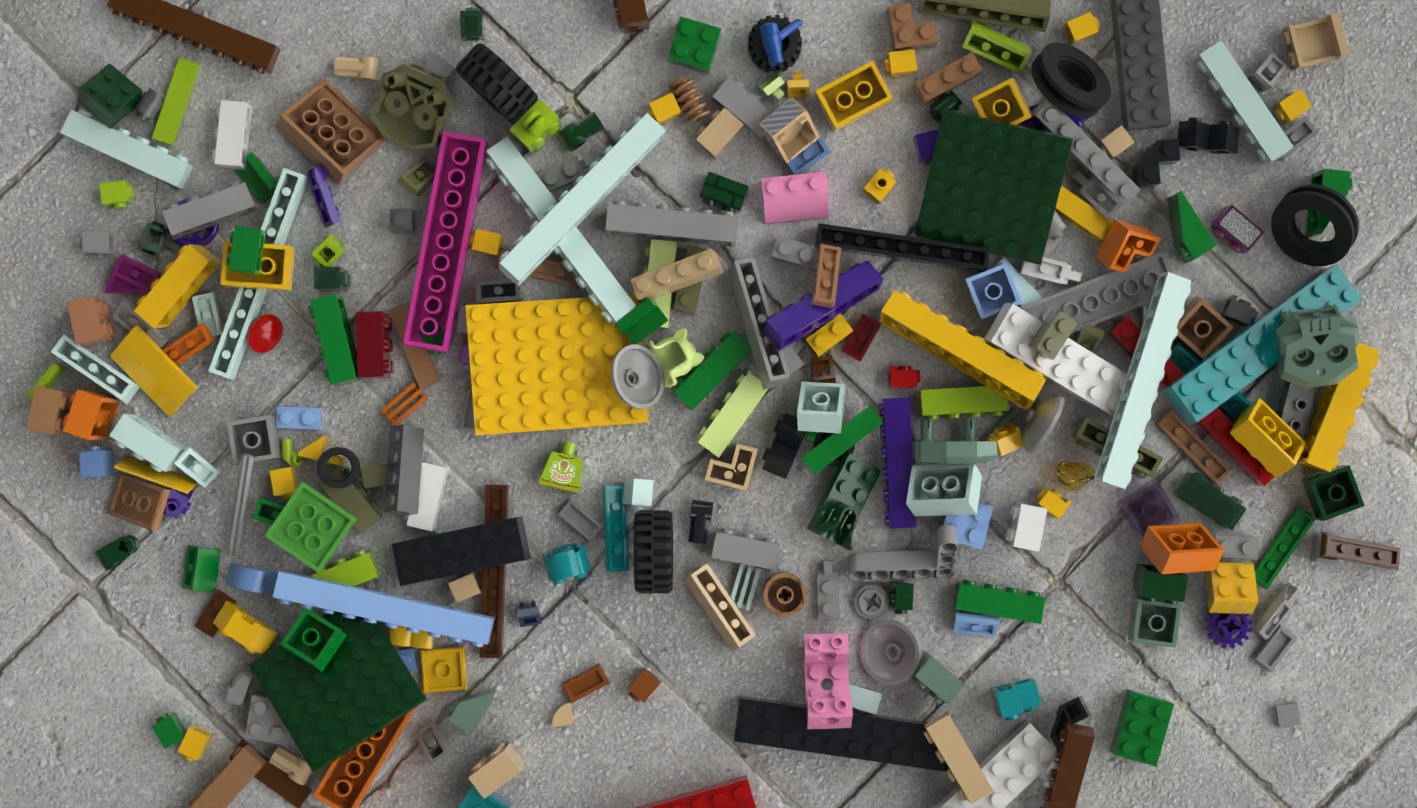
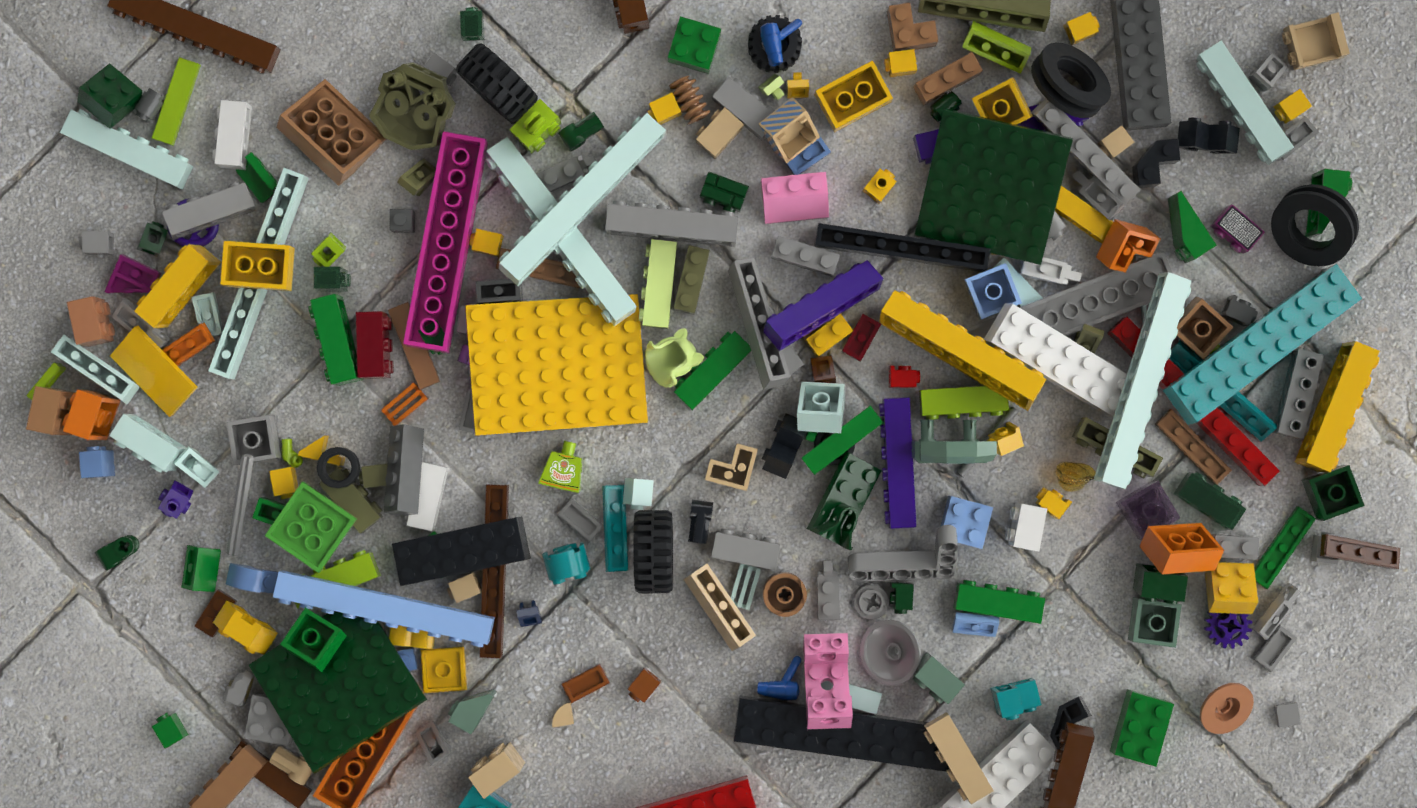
(117, 194): lime brick -> none
(138, 501): medium nougat tile -> none
(169, 479): yellow piece -> none
(194, 743): yellow brick -> none
(246, 250): green brick -> none
(264, 333): red hat -> none
(299, 418): light blue plate -> none
(323, 196): dark purple hinge -> none
(363, 68): tan piece -> none
(637, 376): light grey dish -> none
(642, 321): green panel -> none
(677, 275): tan brick -> none
(732, 415): yellowish green brick -> none
(785, 688): none -> blue piece
(826, 276): medium nougat tile -> none
(944, 490): light aqua brick -> none
(1041, 422): light grey dish -> none
(1052, 334): olive brick -> none
(1226, 708): none -> nougat hat
(1268, 438): yellow brick -> none
(1316, 334): sand green brick -> none

